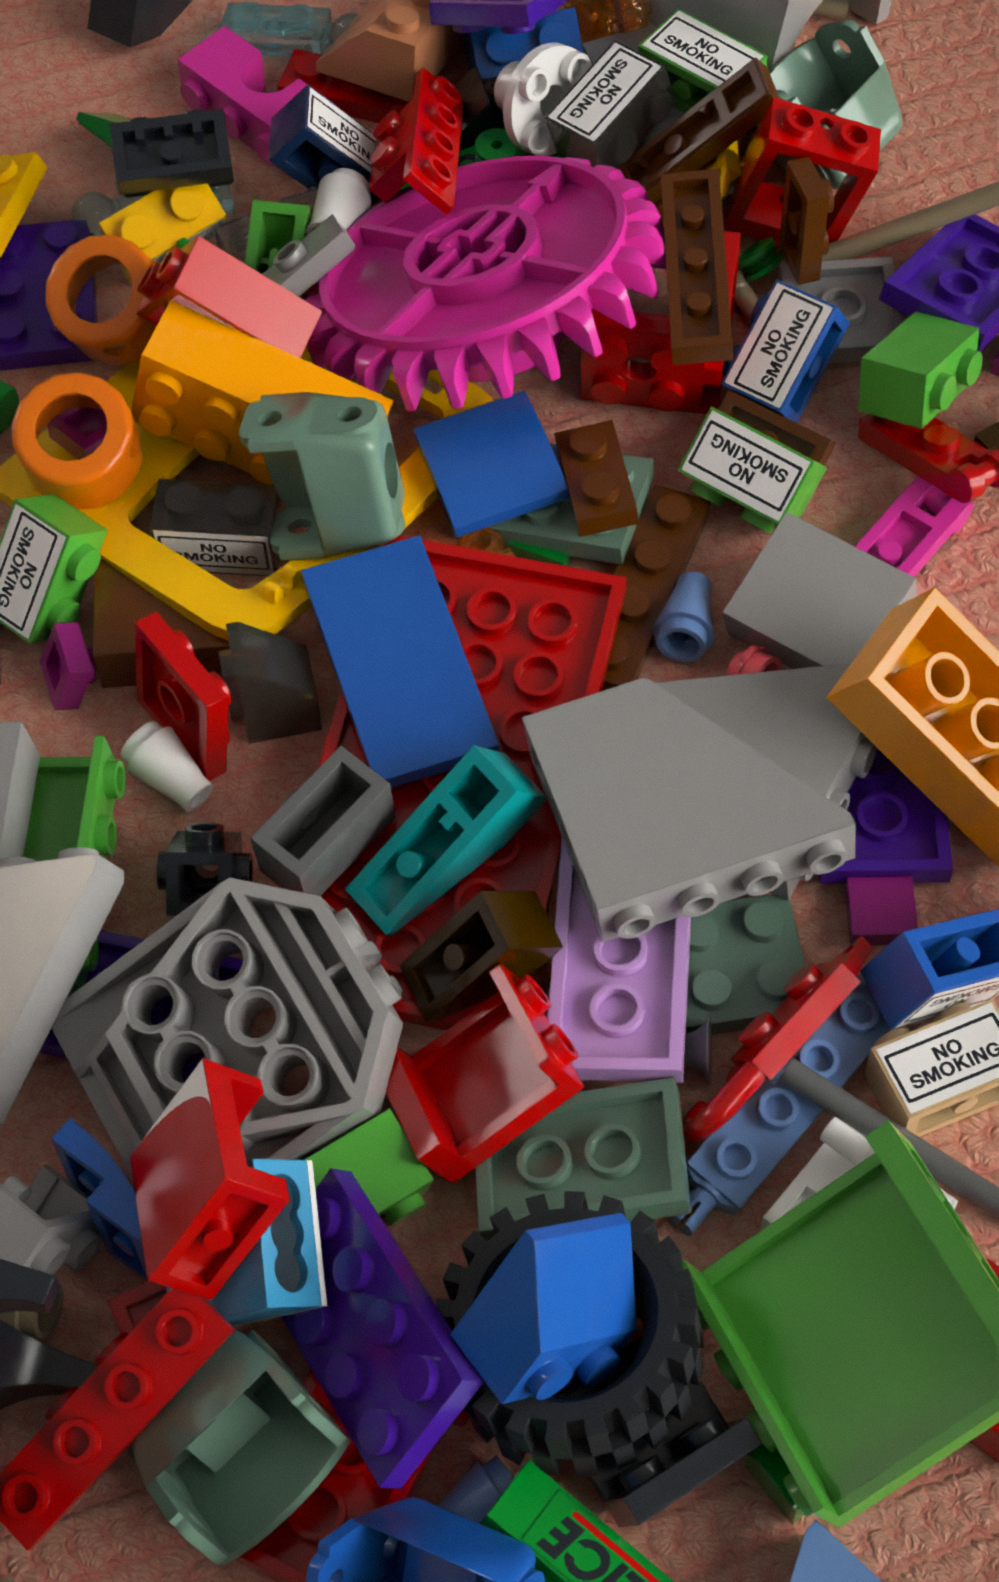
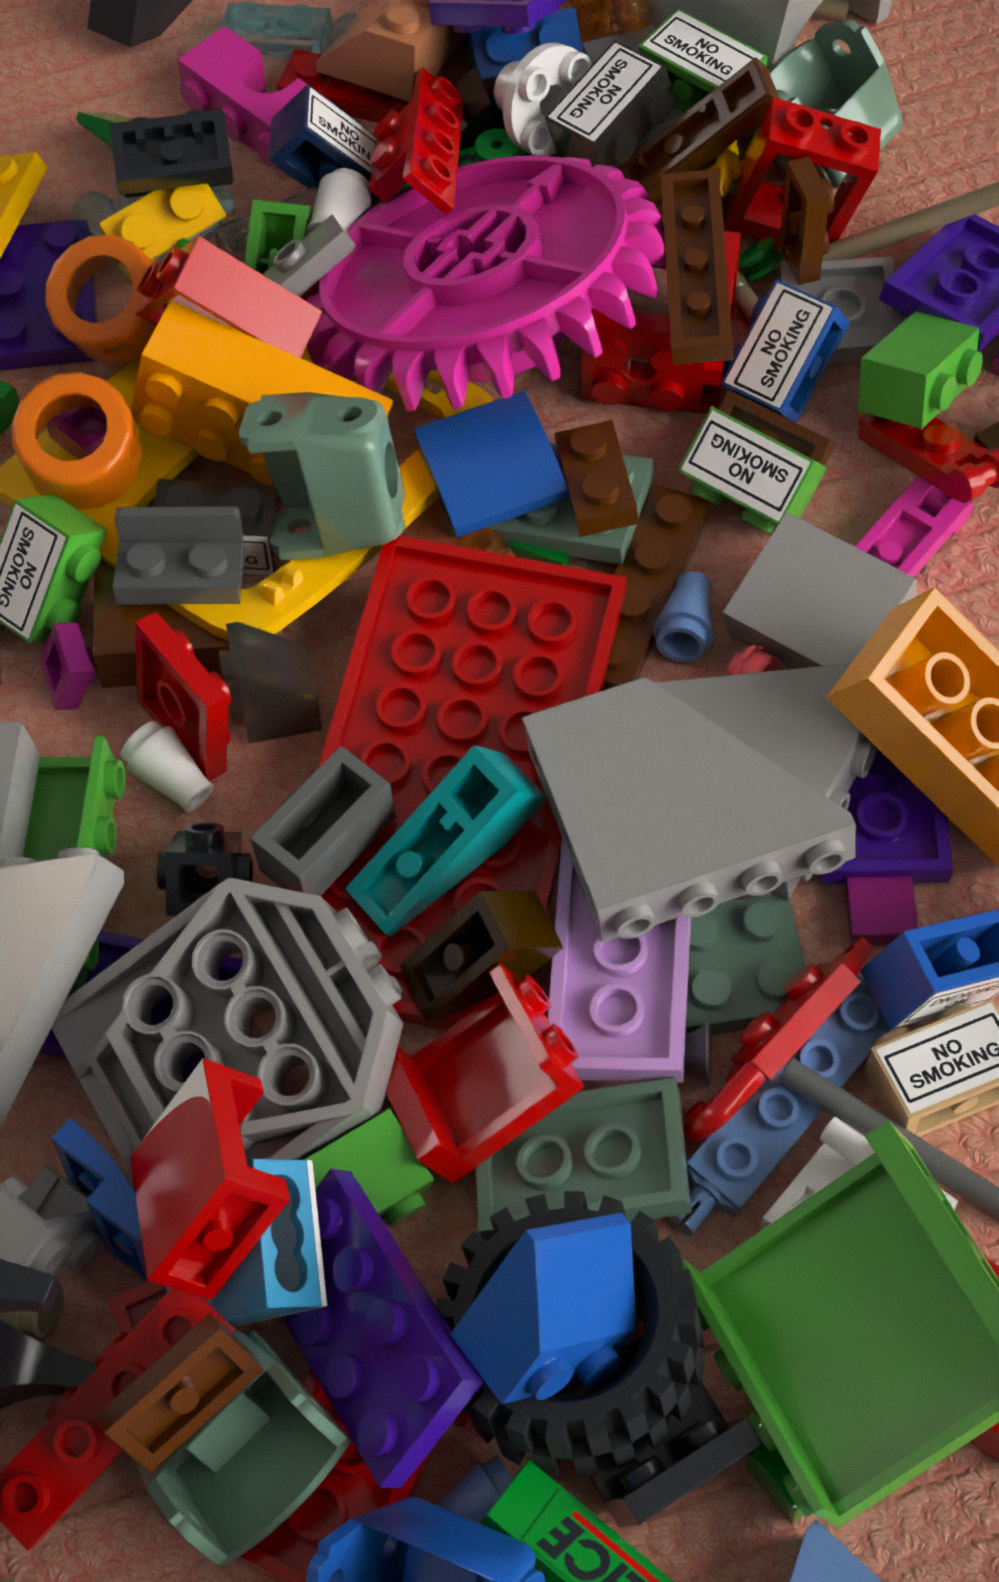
(179, 555): none -> dark grey bracket
(179, 1393): none -> reddish brown plate
(398, 661): blue tile -> none

